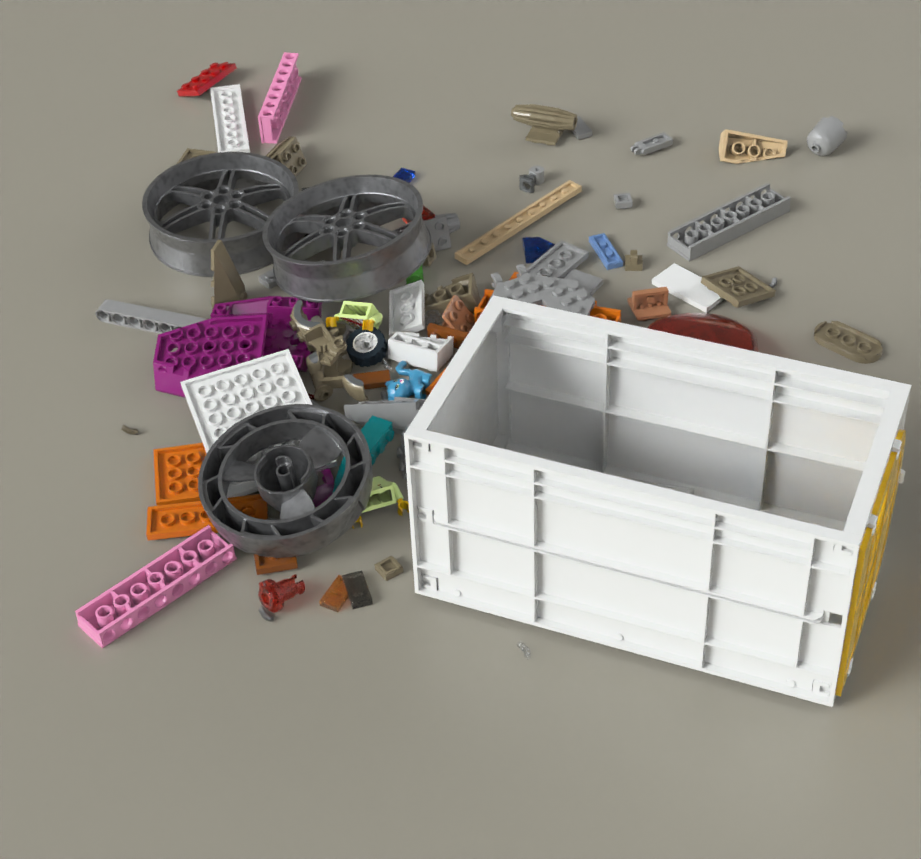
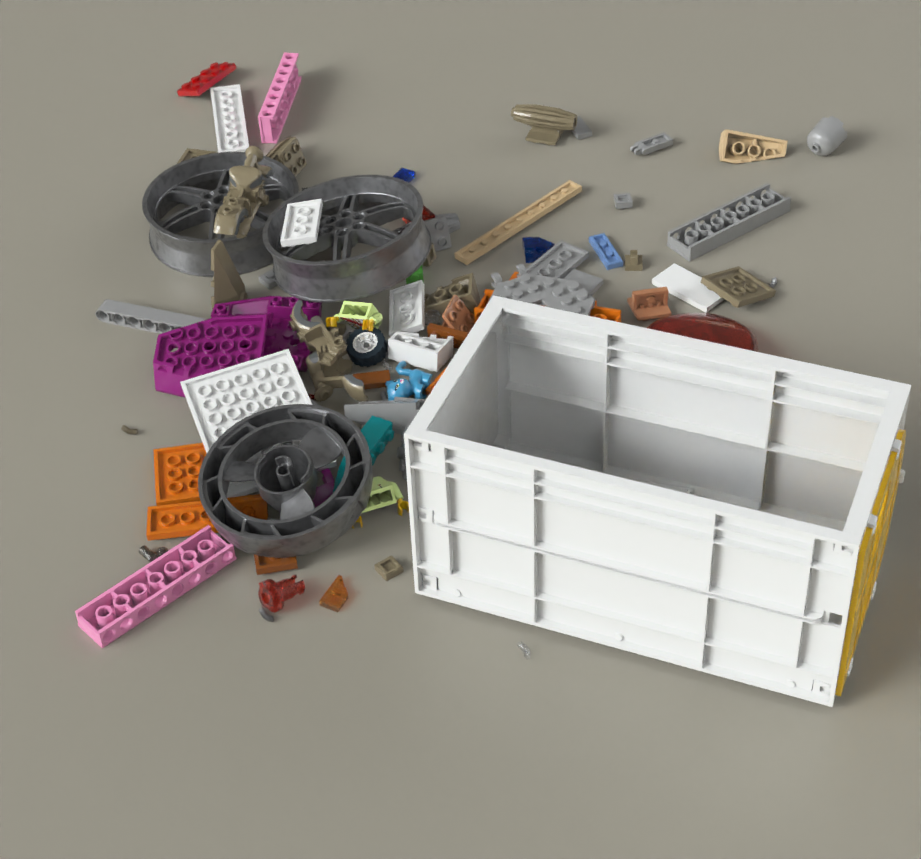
(149, 554): none -> clear smoke arm
(244, 196): none -> dark tan piece
(301, 223): none -> white plate
(357, 589): clear smoke tile -> none
(535, 176): leg -> none
(848, 342): dark tan tile -> none

